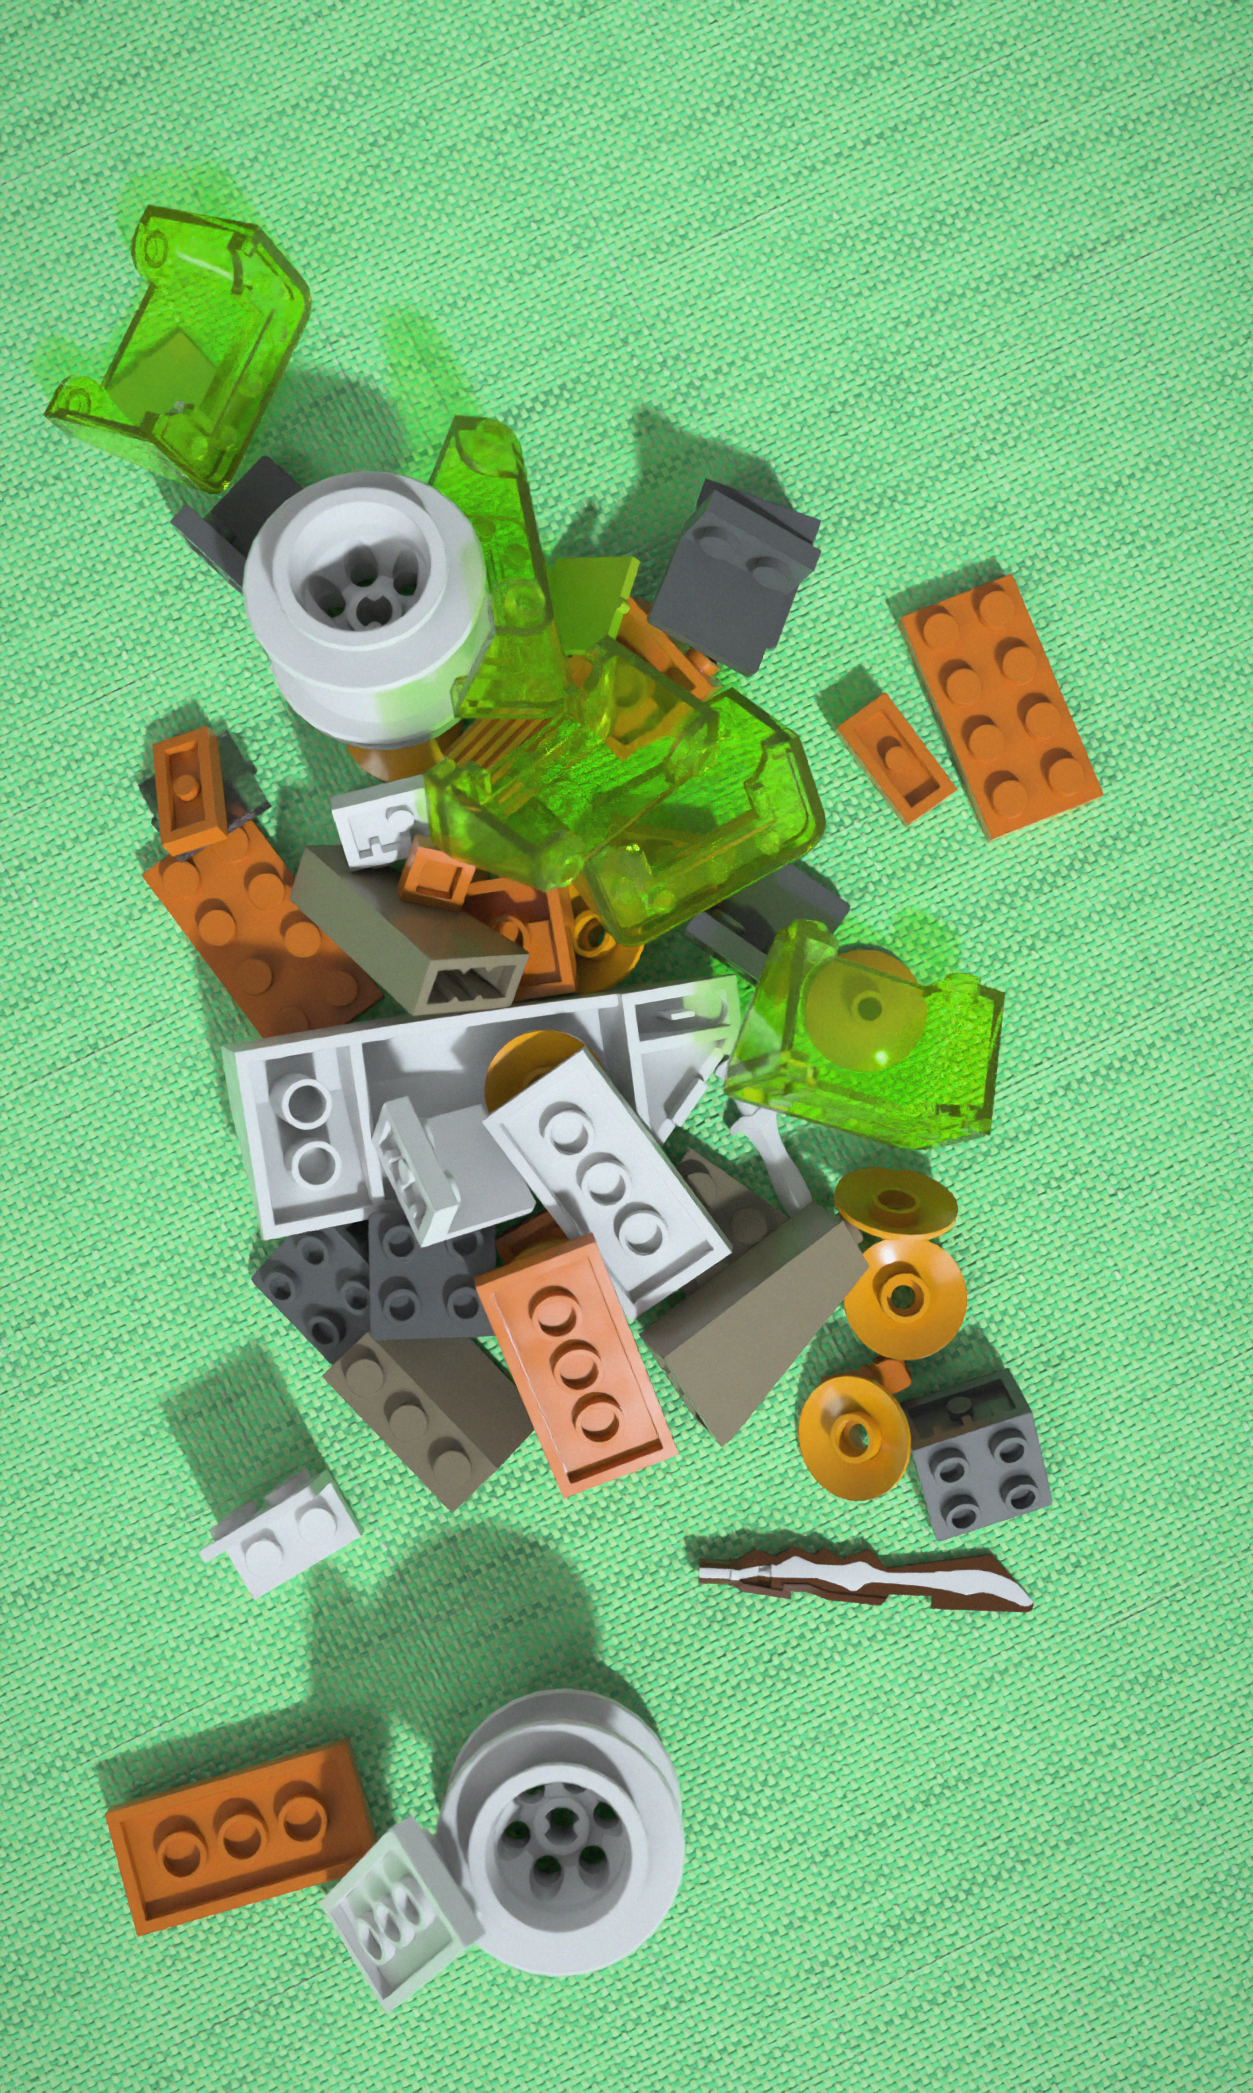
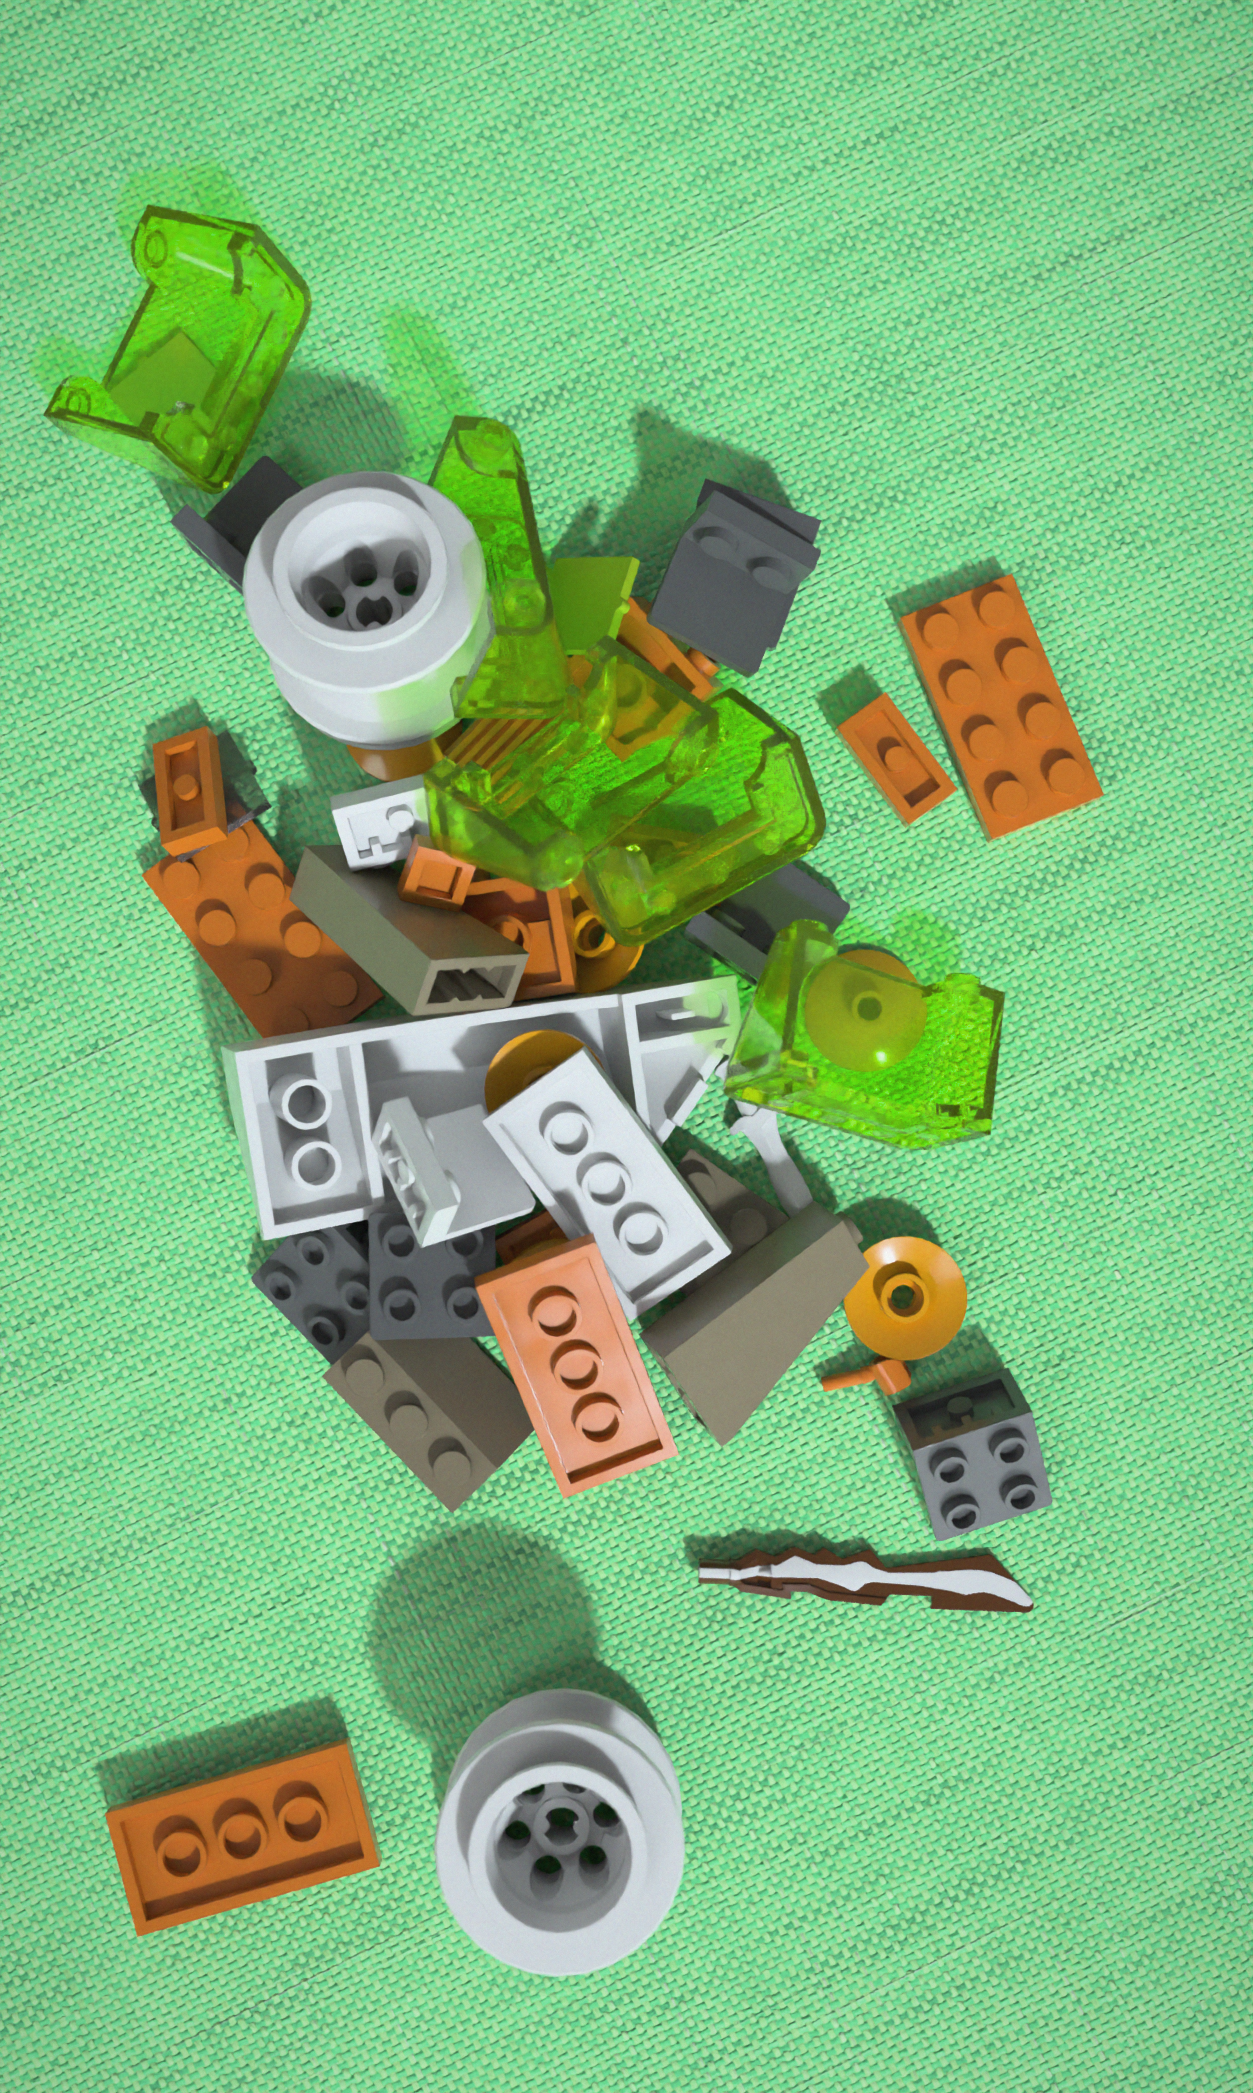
(296, 1529): white bracket -> none
(402, 1913): white plate -> none
(832, 1440): light orange dish -> none
(895, 1204): light orange dish -> none

